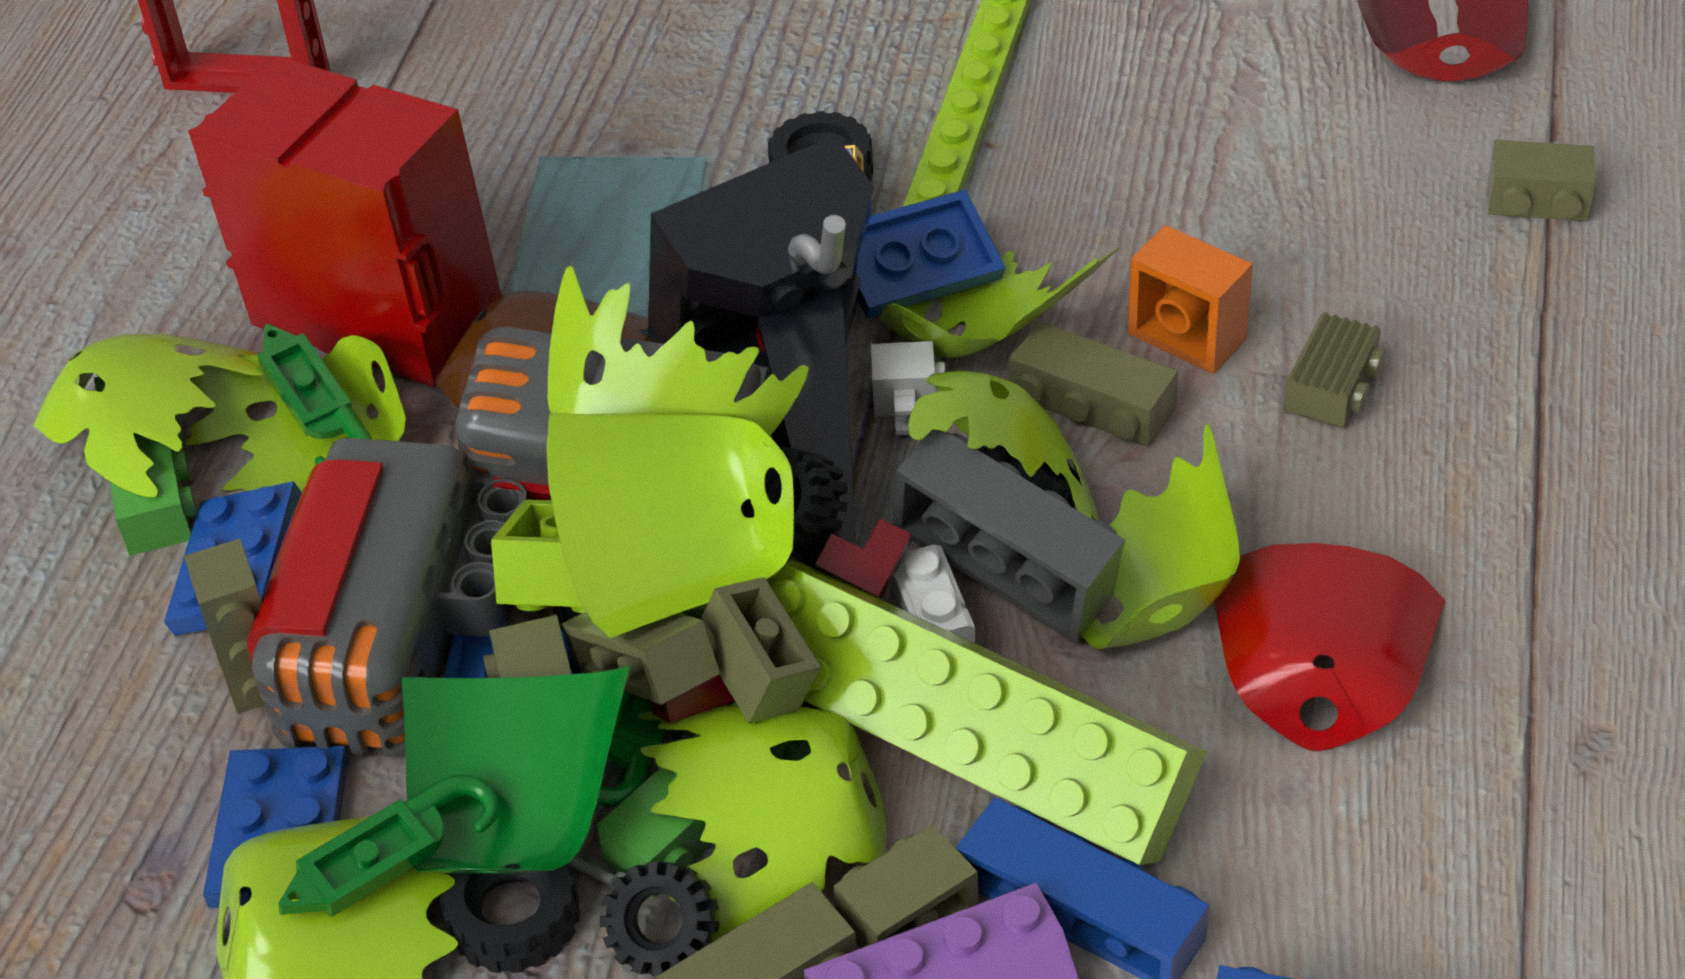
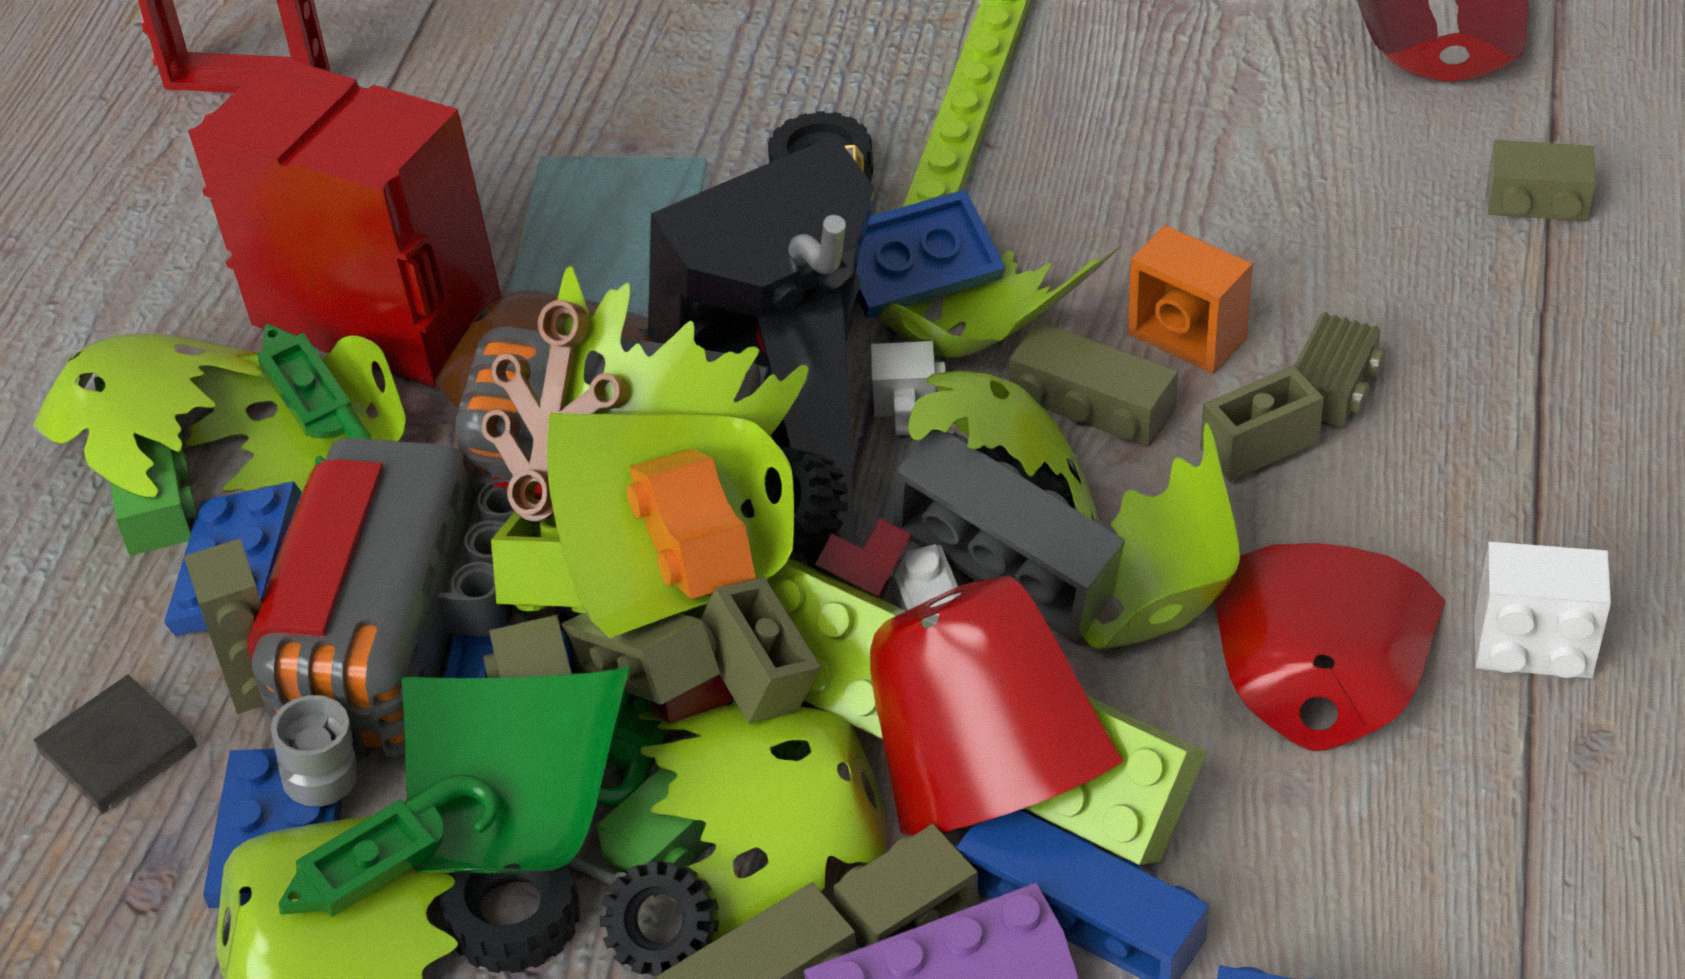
(115, 743): none -> clear smoke tile
(314, 750): none -> light grey wheel
(531, 471): none -> plant
(690, 523): none -> orange brick
(980, 709): none -> red piece
(1263, 421): none -> olive brick
(1541, 609): none -> white brick

